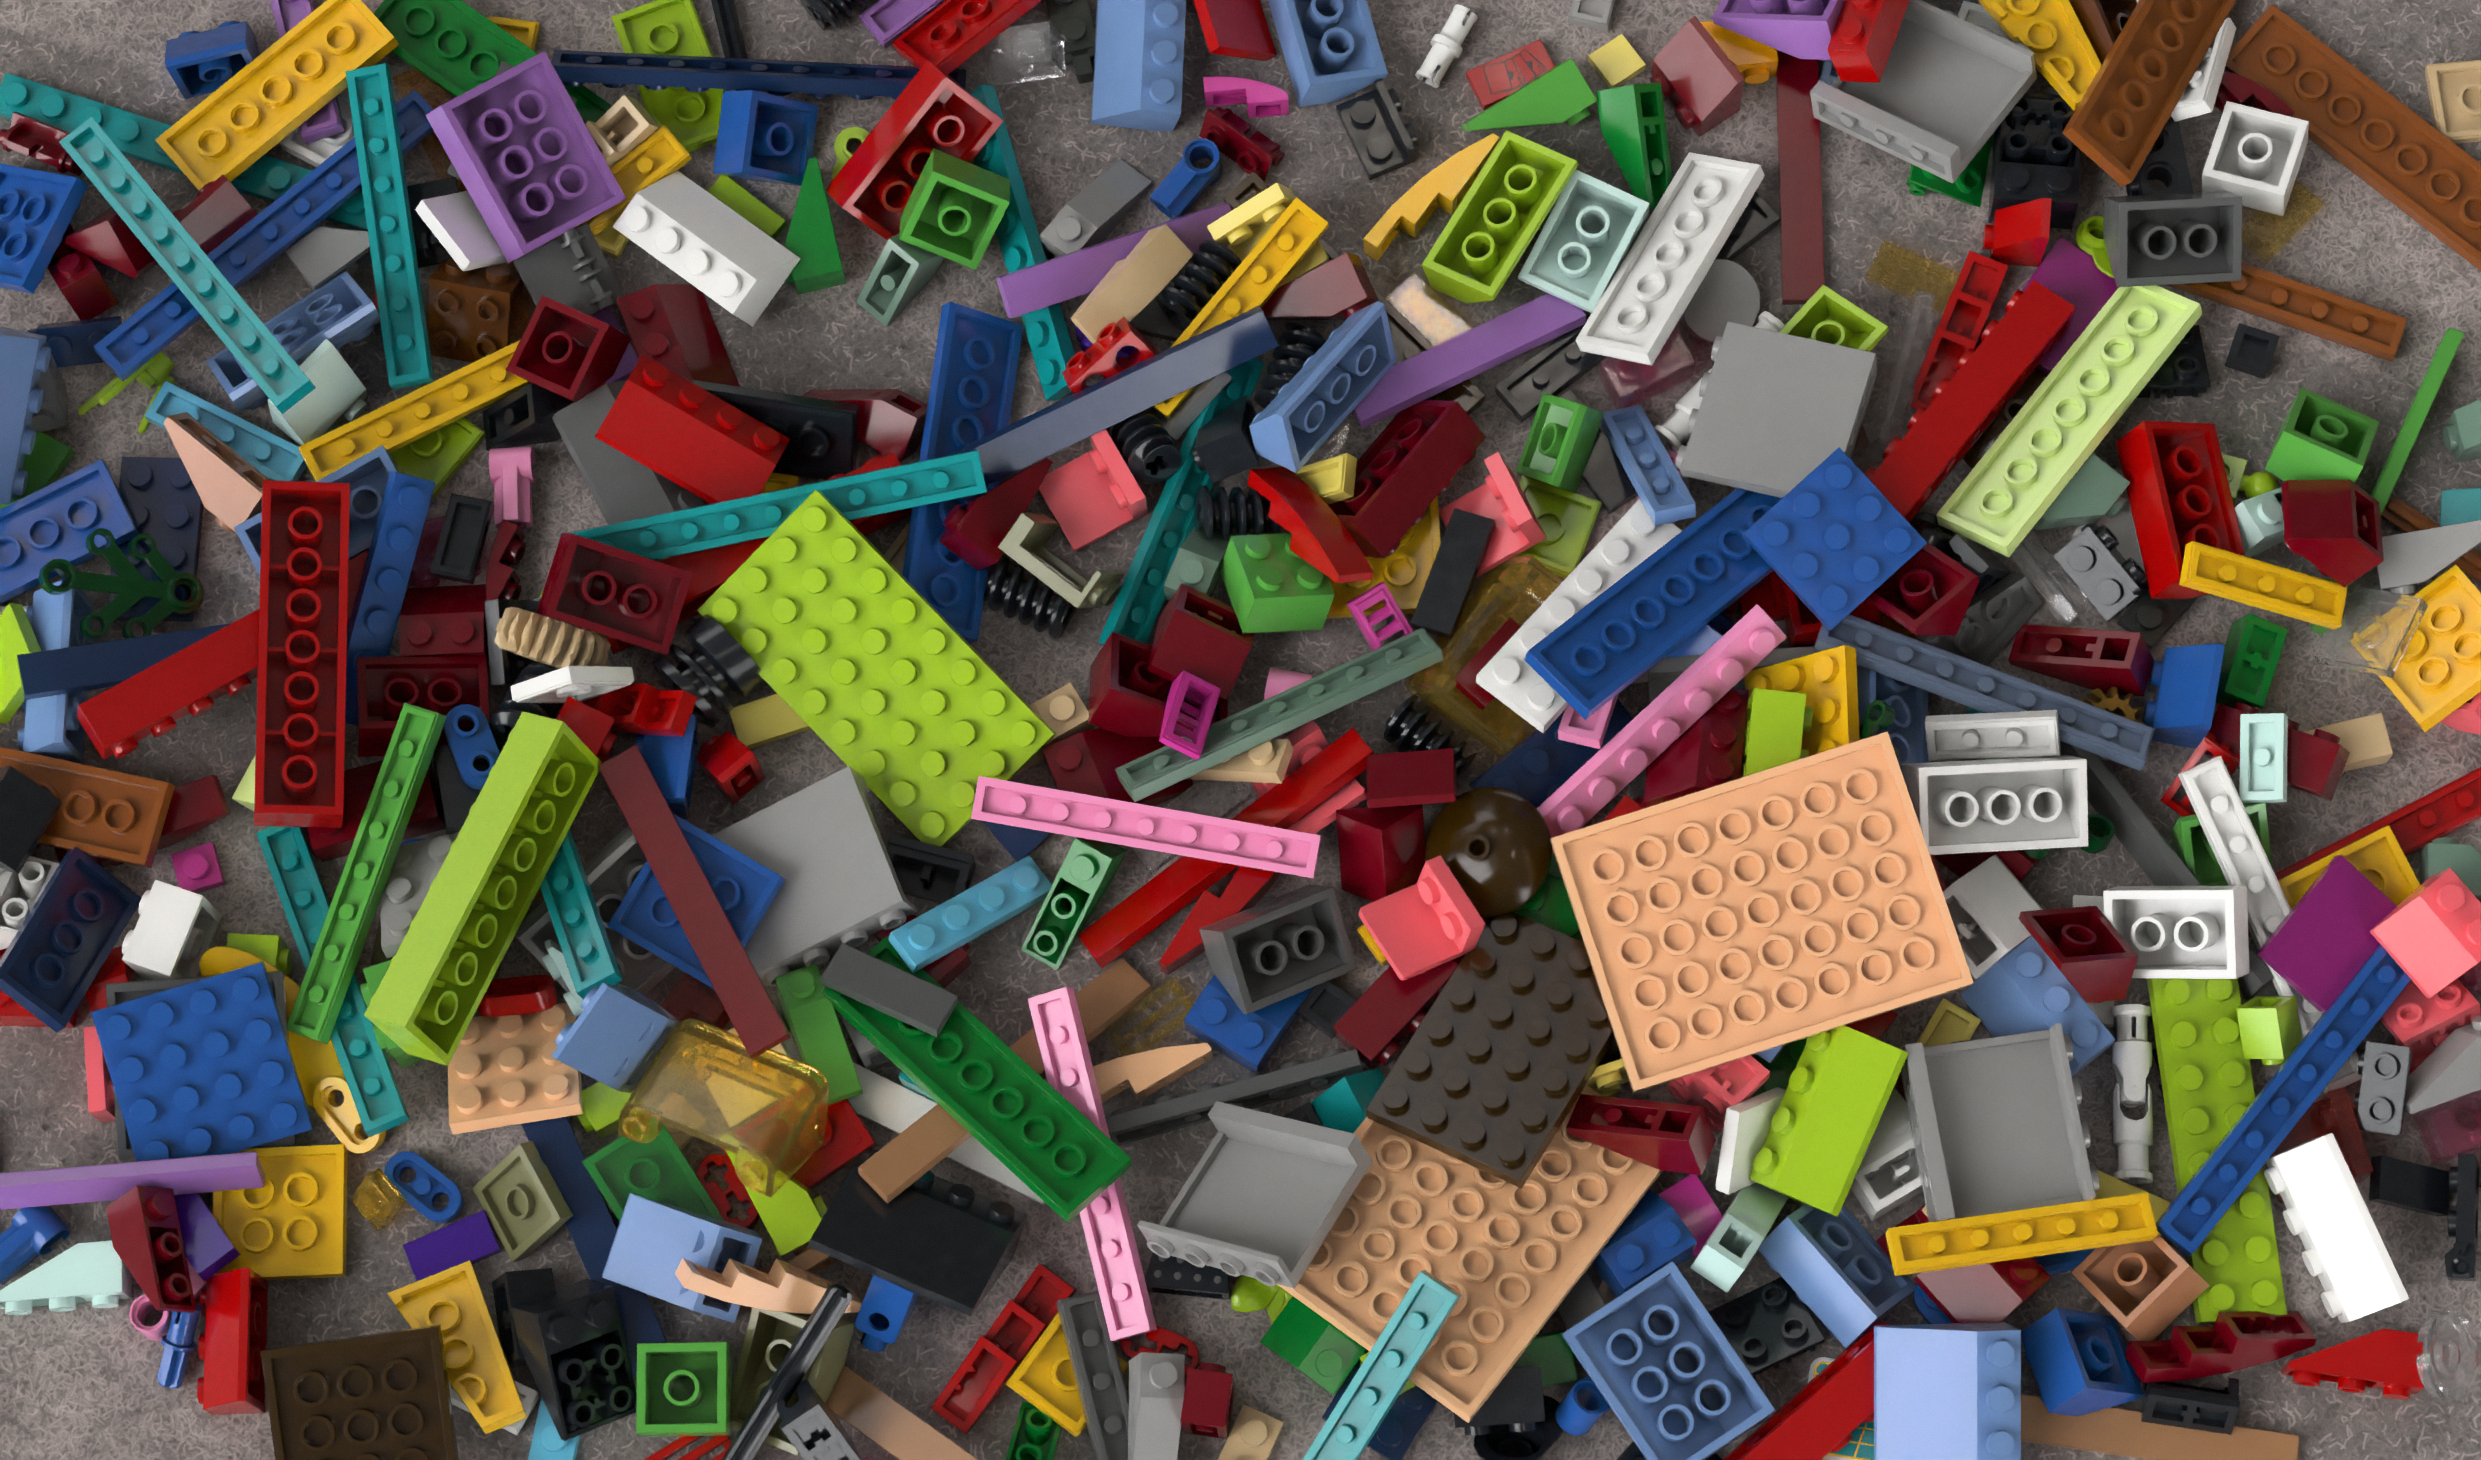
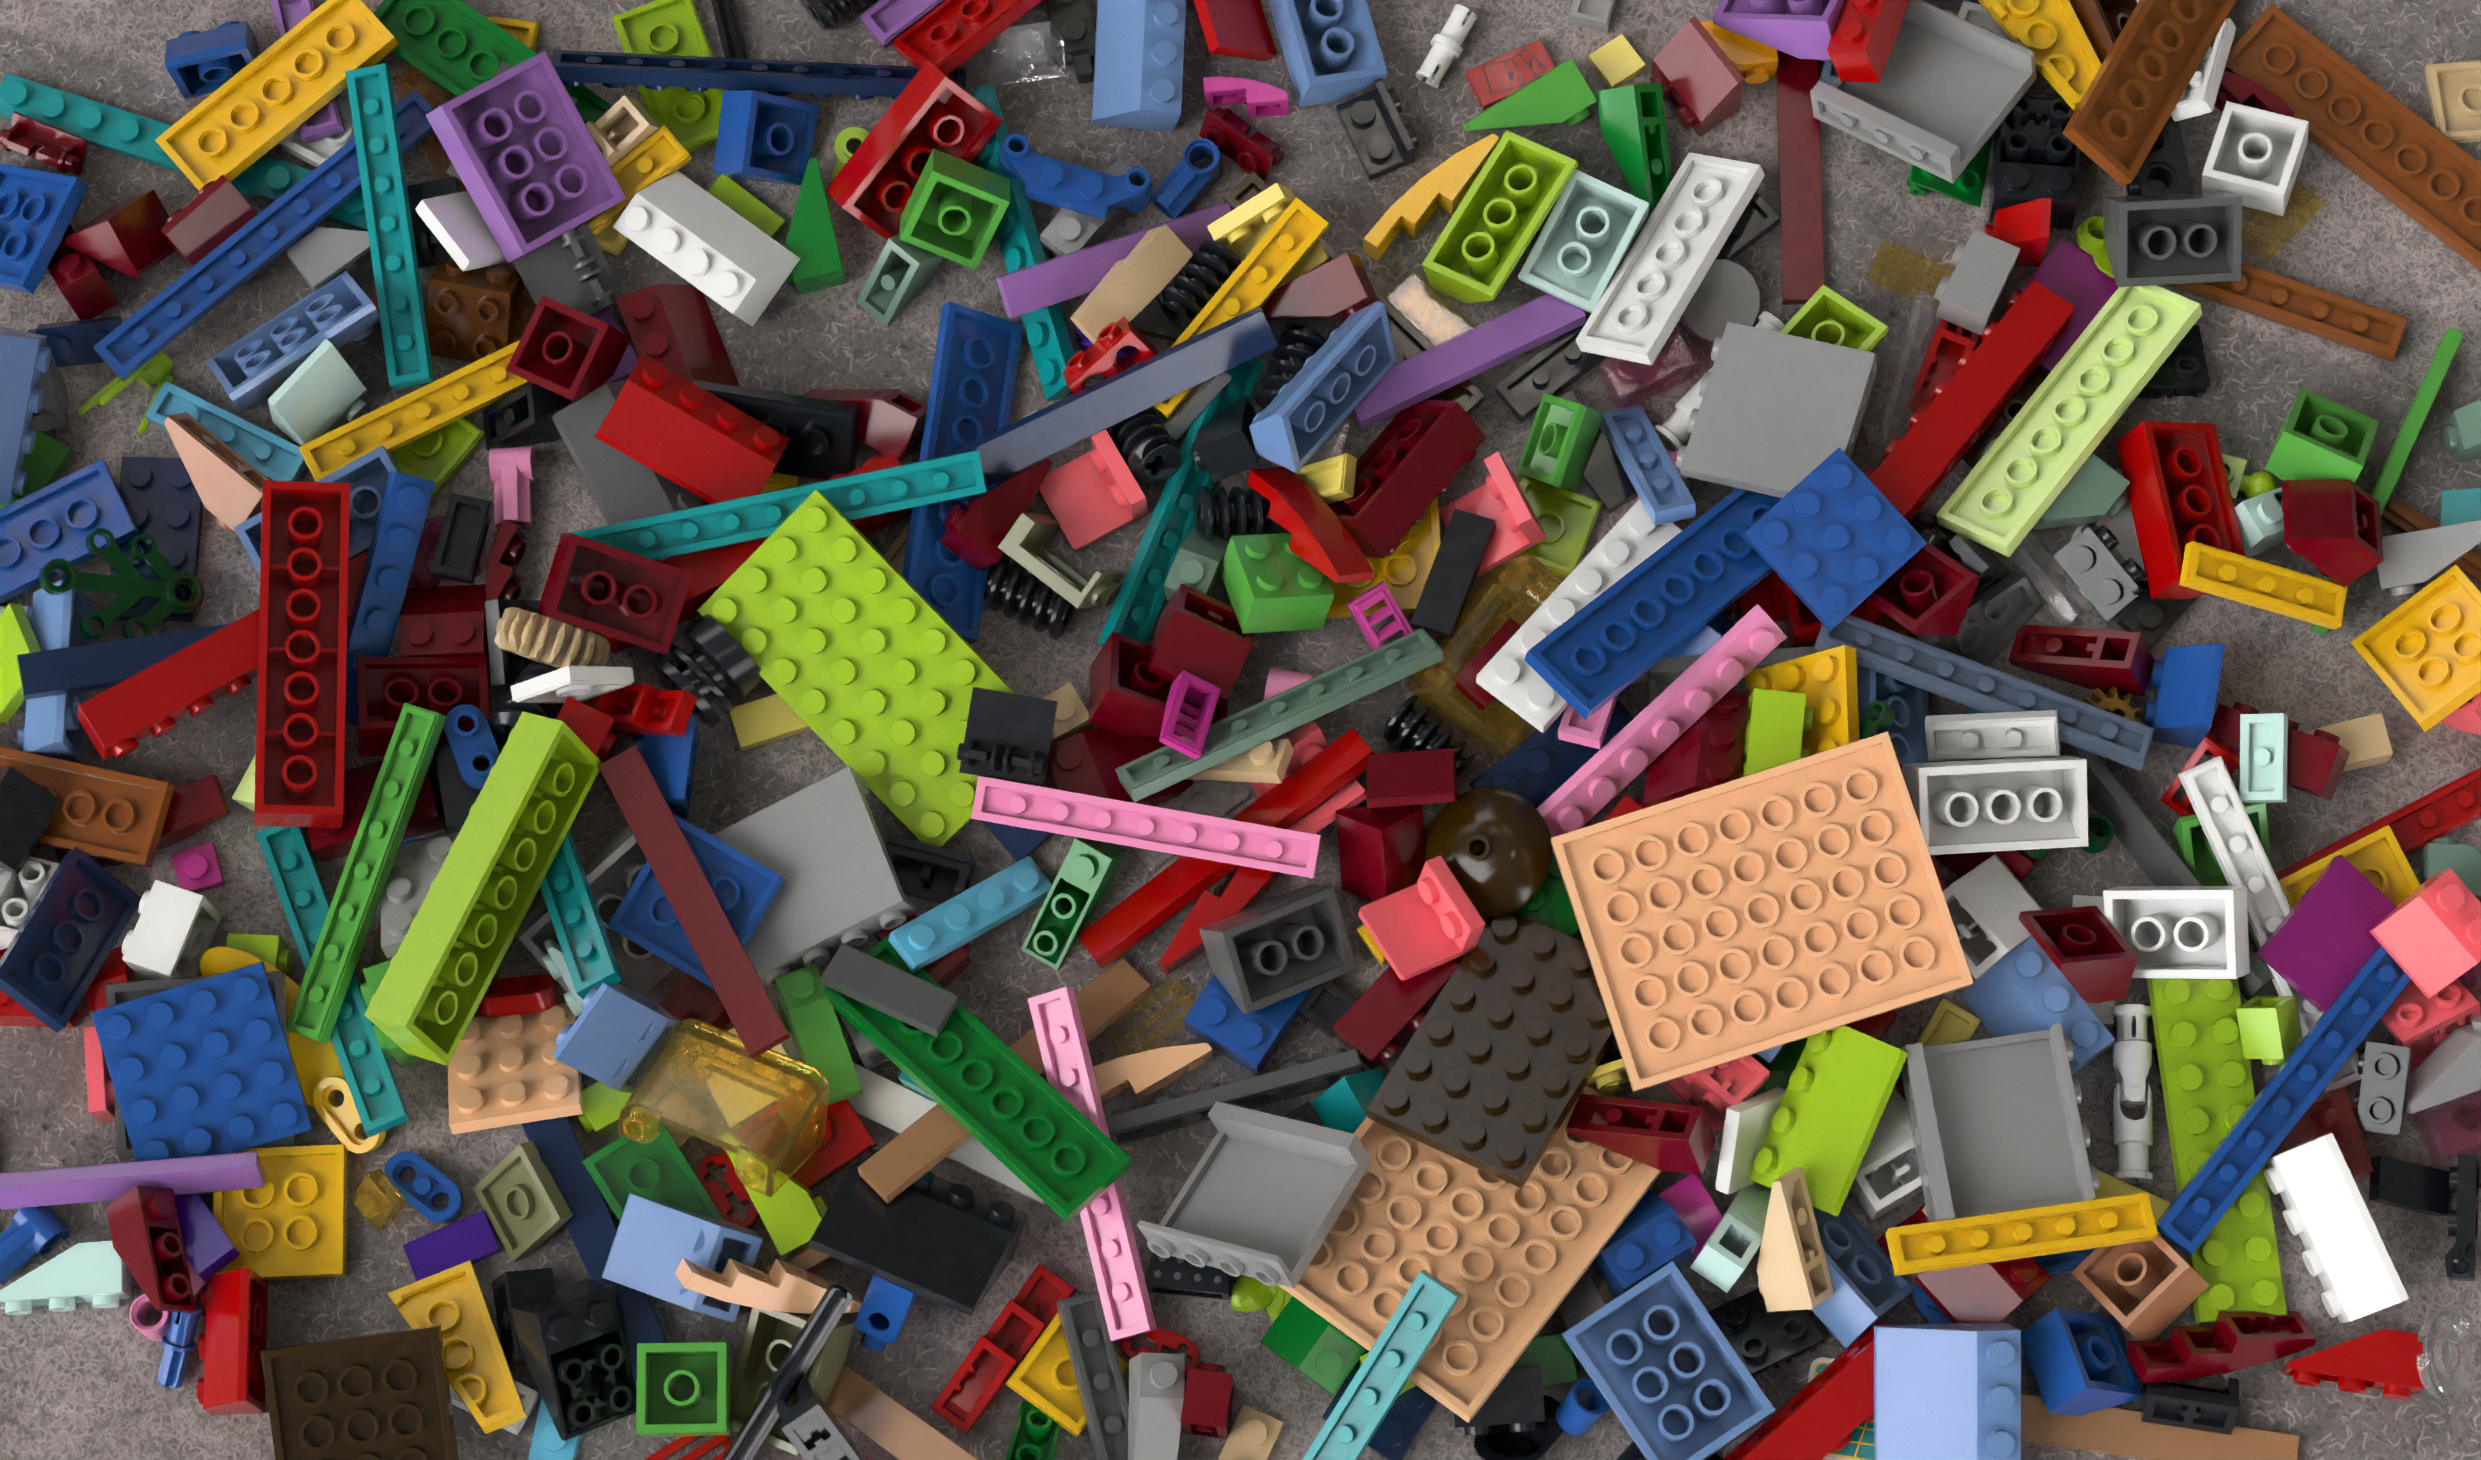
(187, 265): teal plate -> none
(730, 766): red slope -> none
(1007, 737): none -> black hinge
(1073, 185): none -> blue plate
(1791, 1253): none -> tan slope
(1976, 282): none -> light grey brick
(2249, 661): green hinge -> none
(2252, 351): black plate -> none
(2373, 631): clear tile -> none

